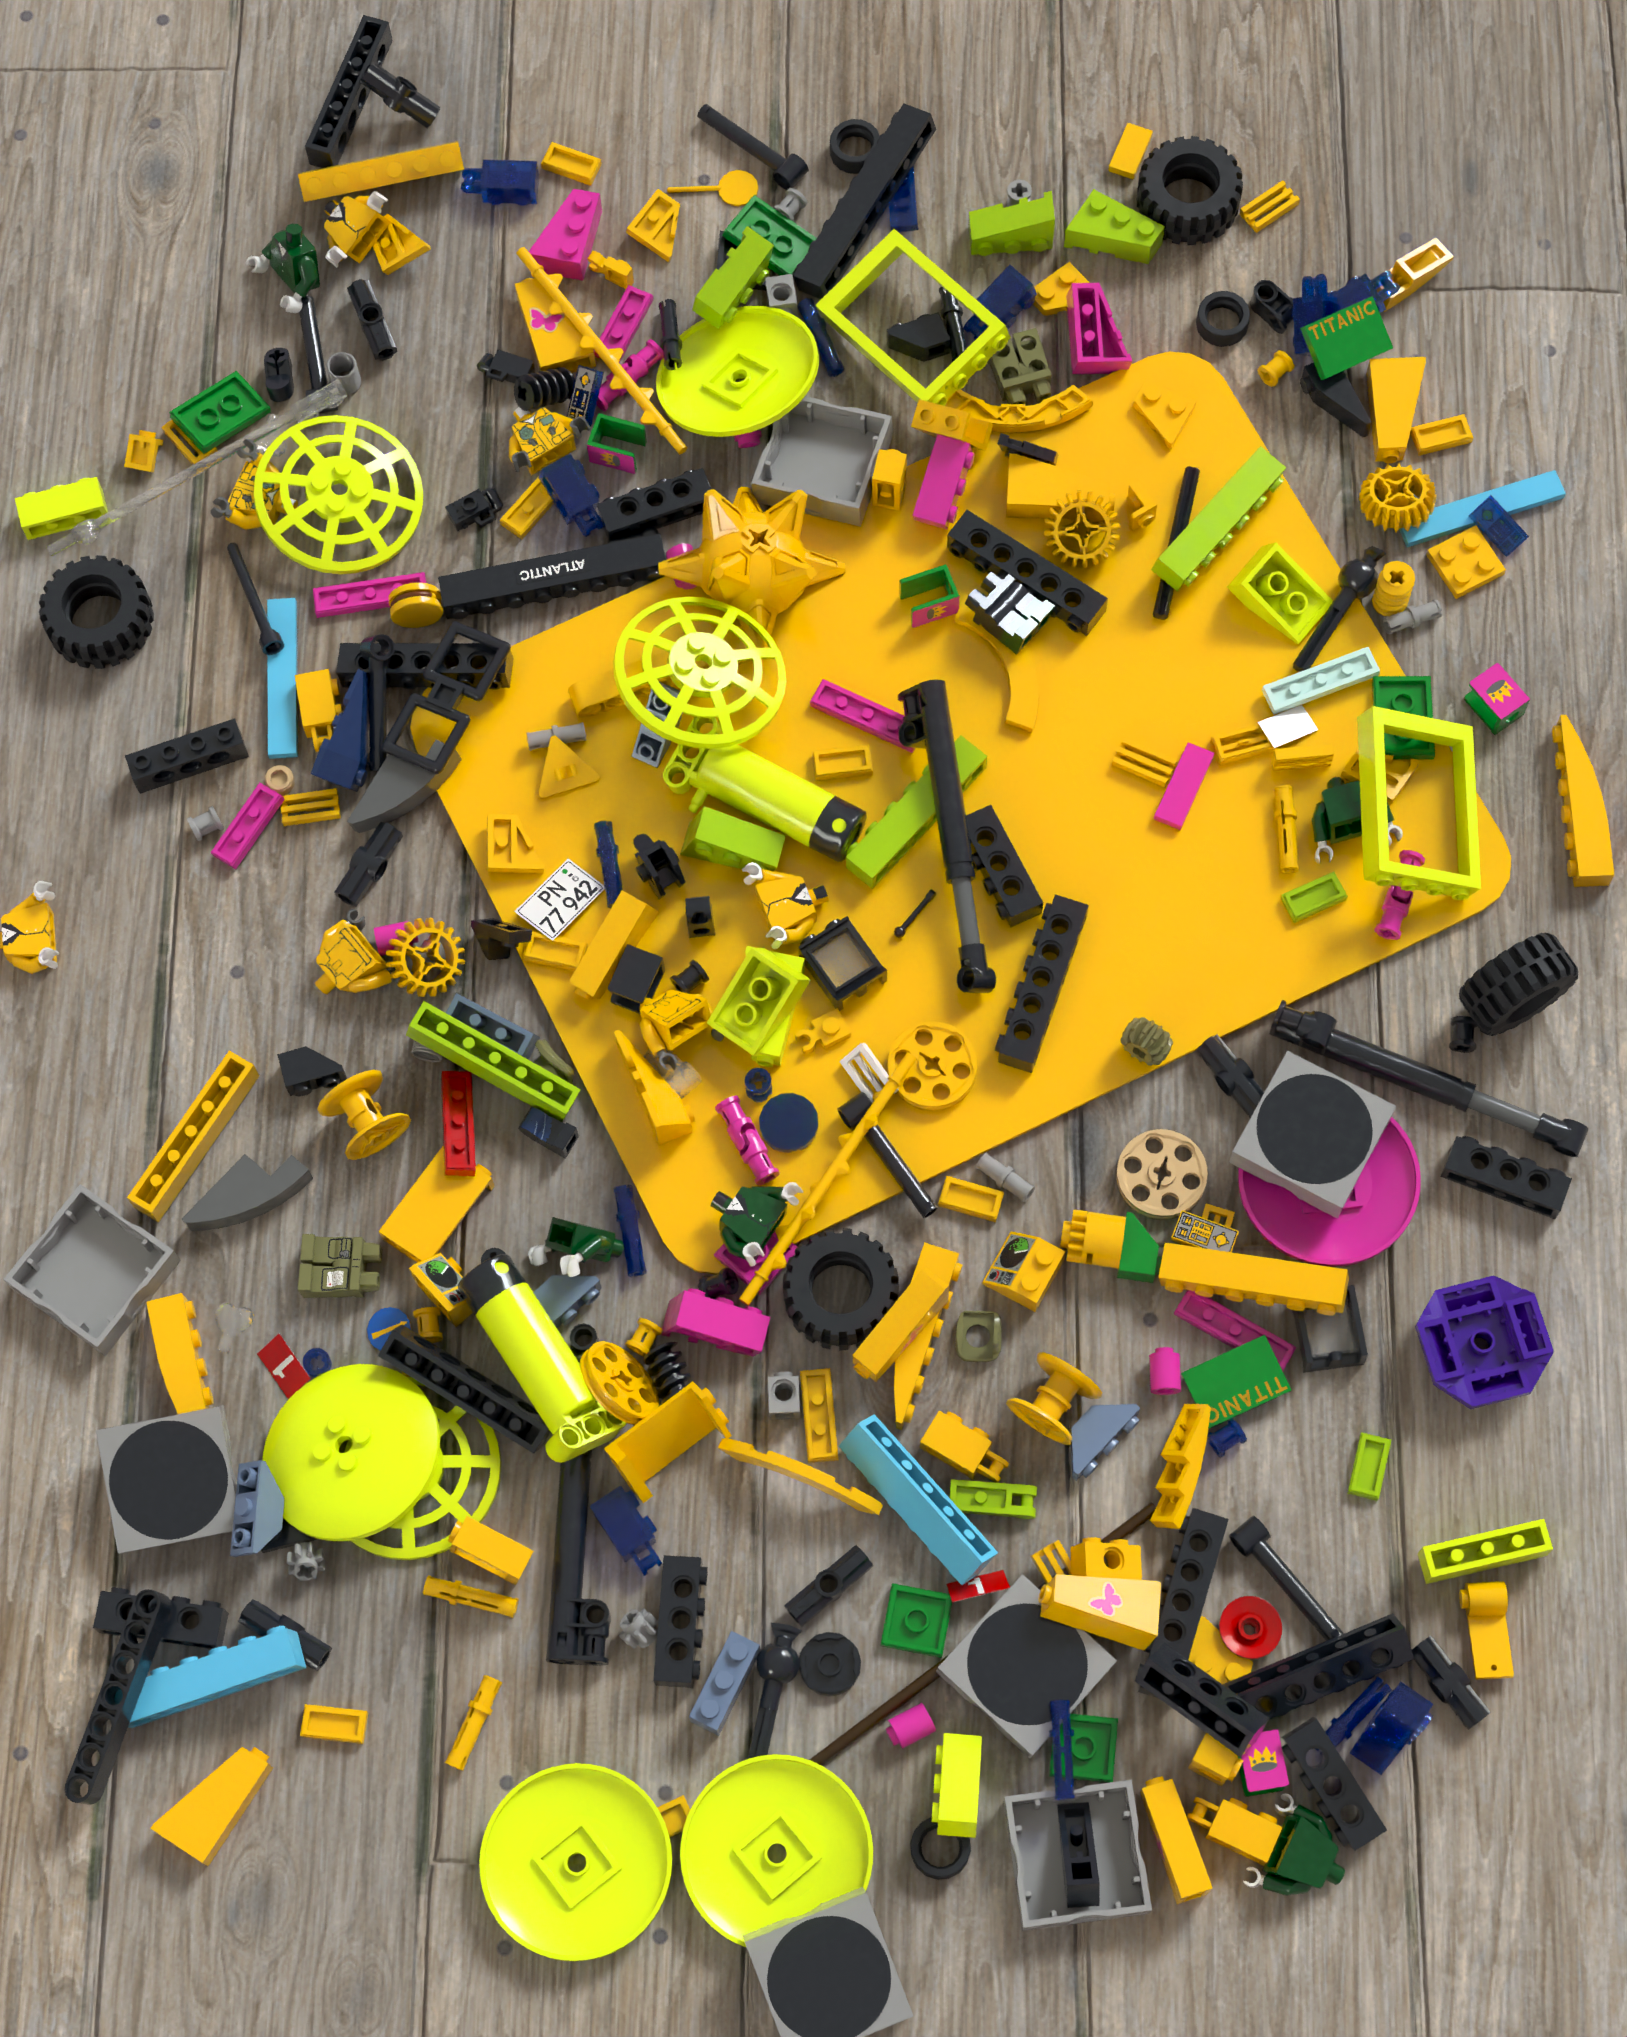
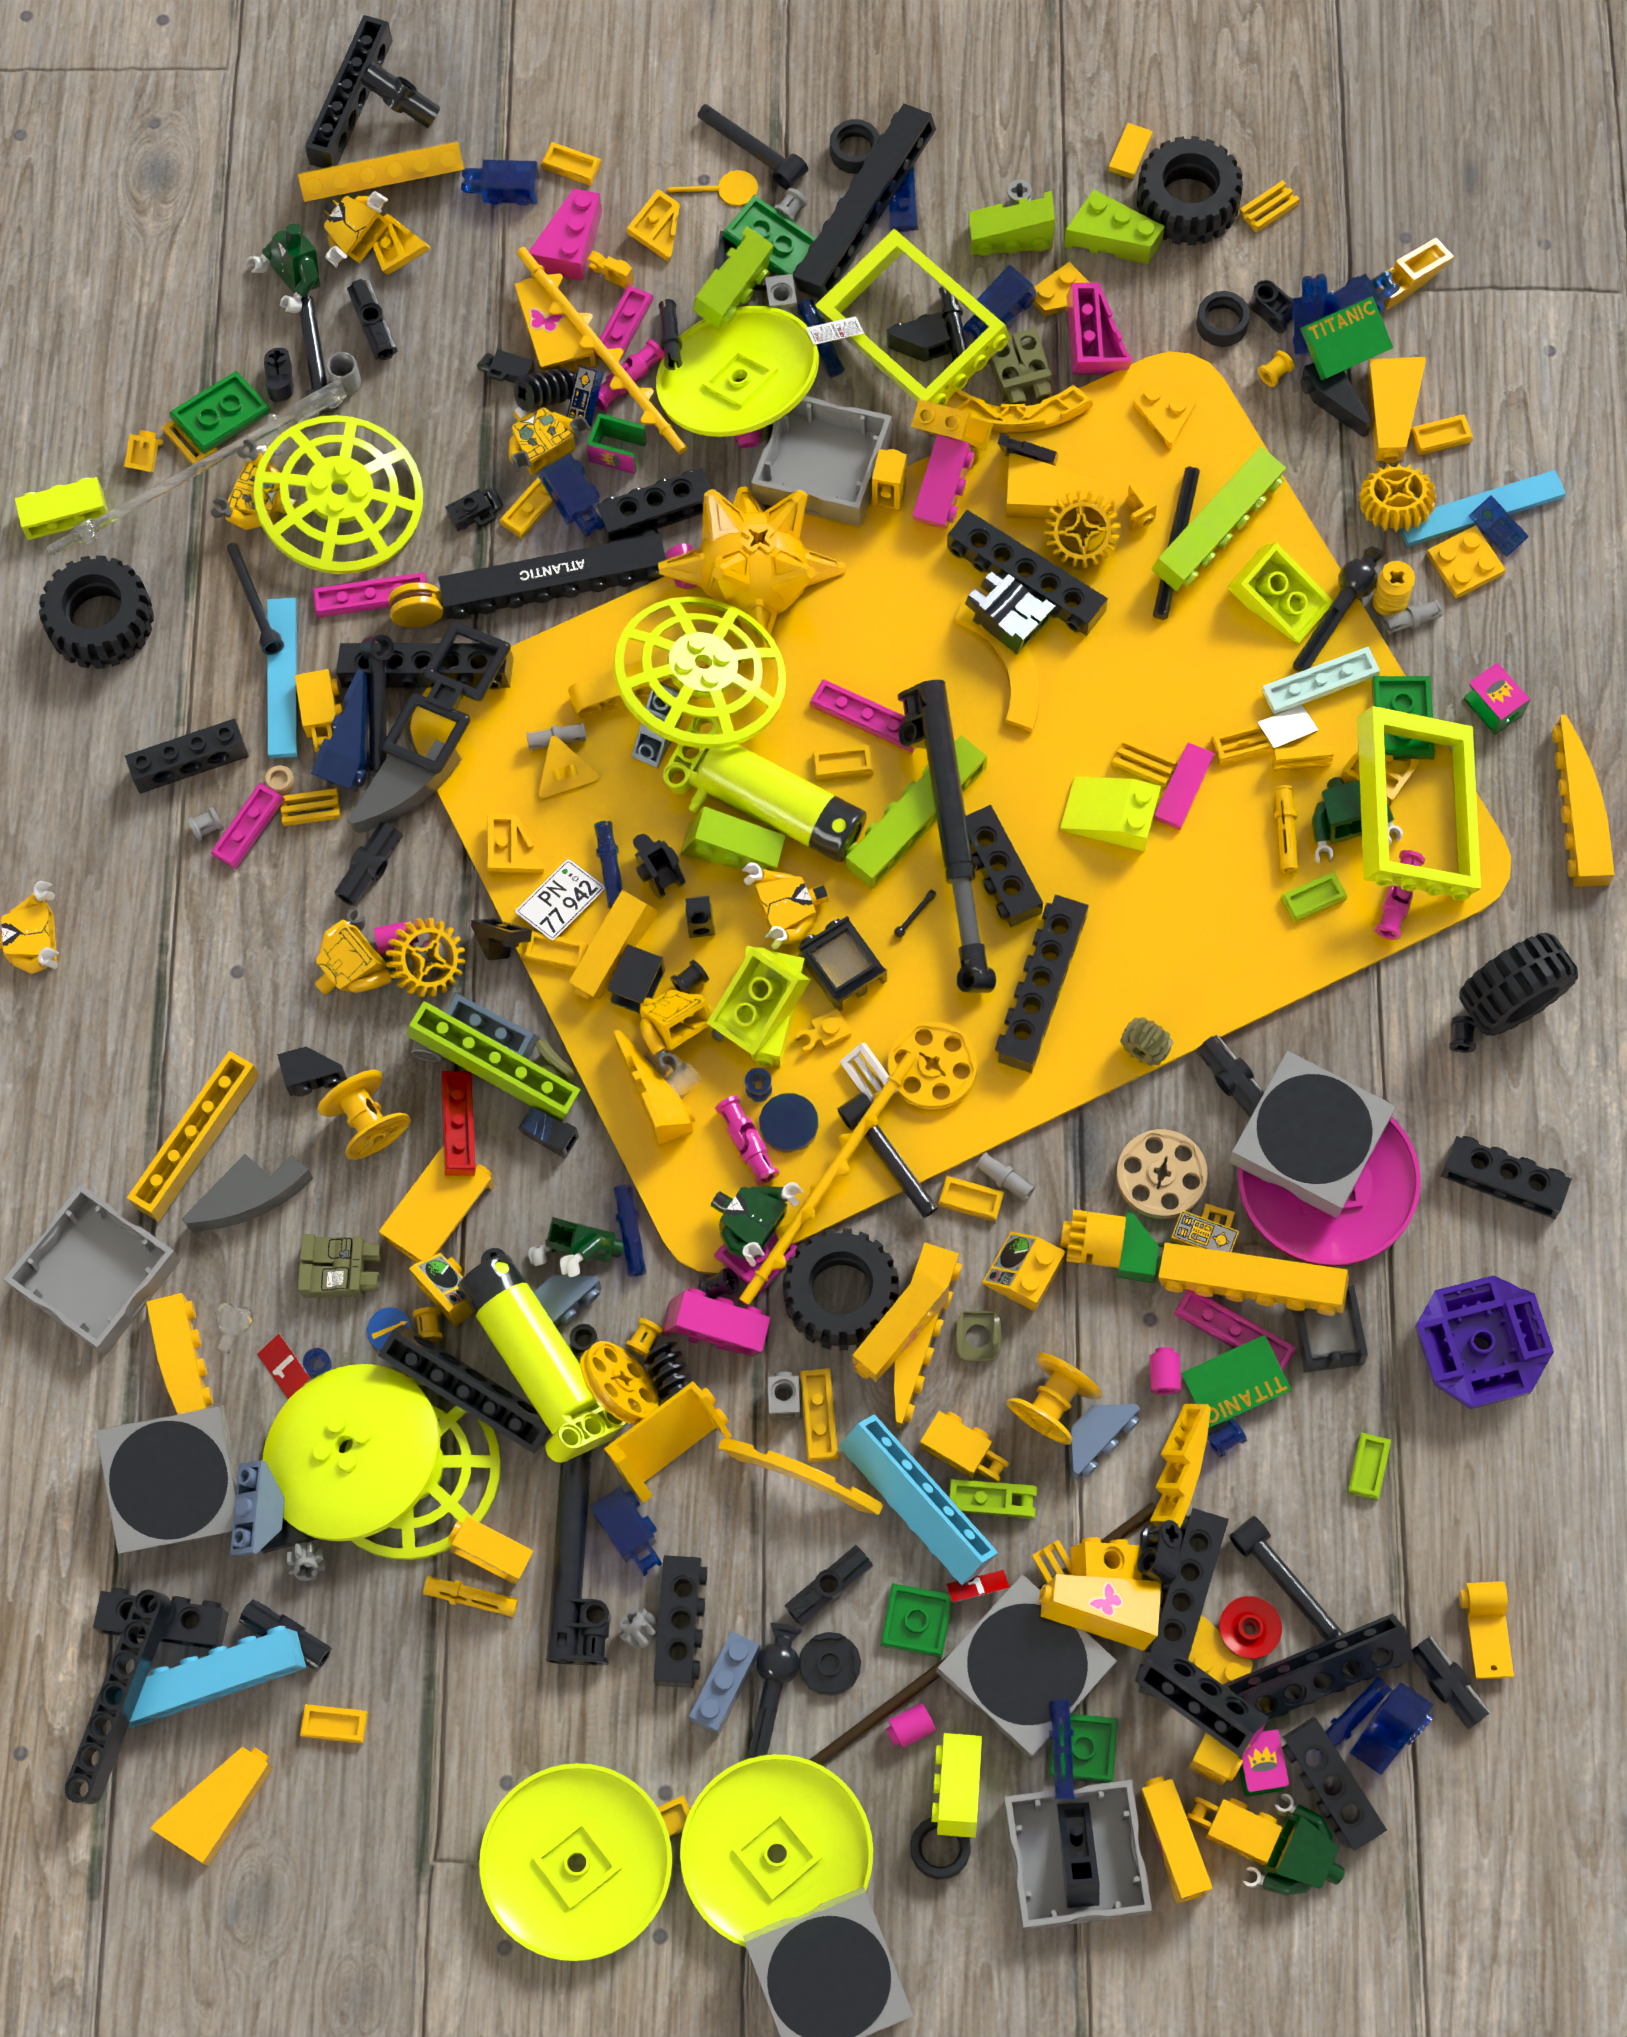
(472, 1725): yellow pin -> none
(834, 330): none -> white sticker
(925, 582): green piece -> none
(1111, 810): none -> neon yellow slope
(1158, 1554): none -> black piece
(1318, 1034): black piece -> none
(1485, 1551): neon yellow brick -> none

